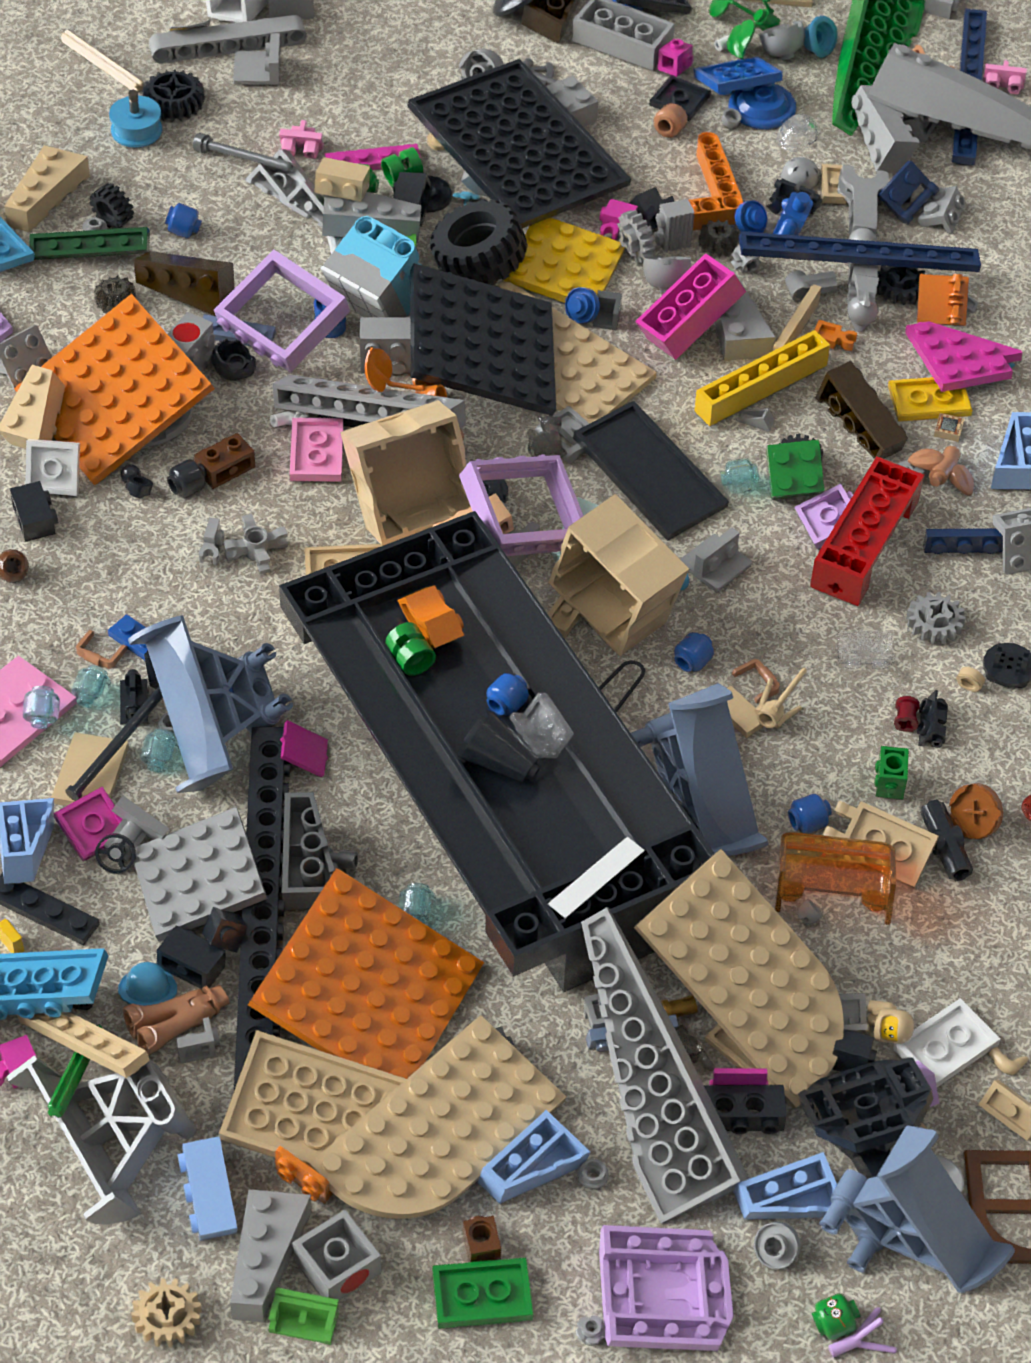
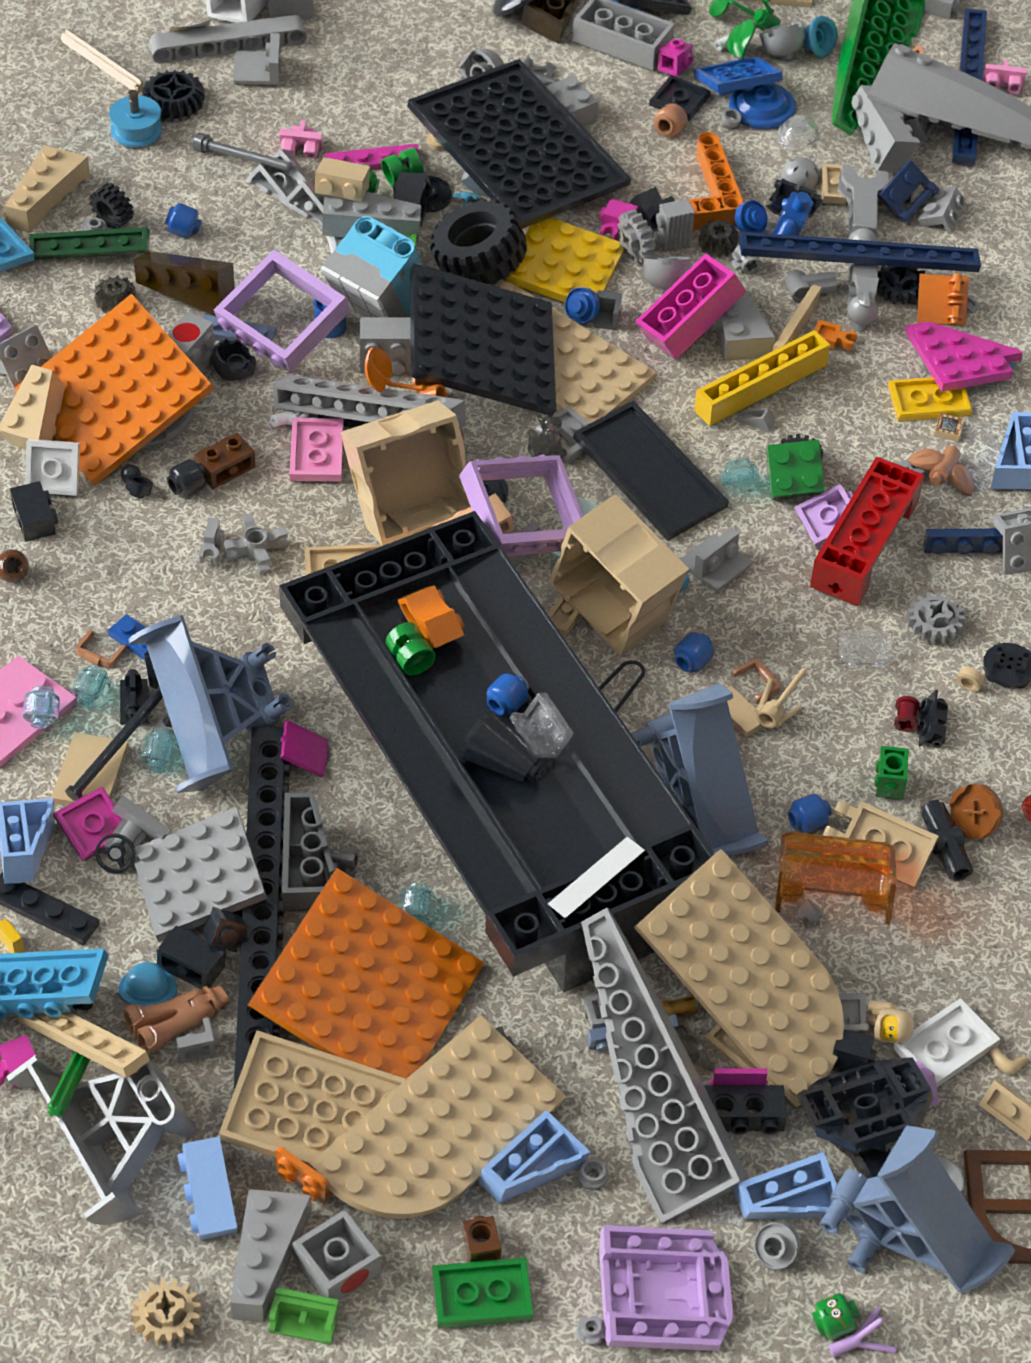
(861, 411): dark brown wedge -> none

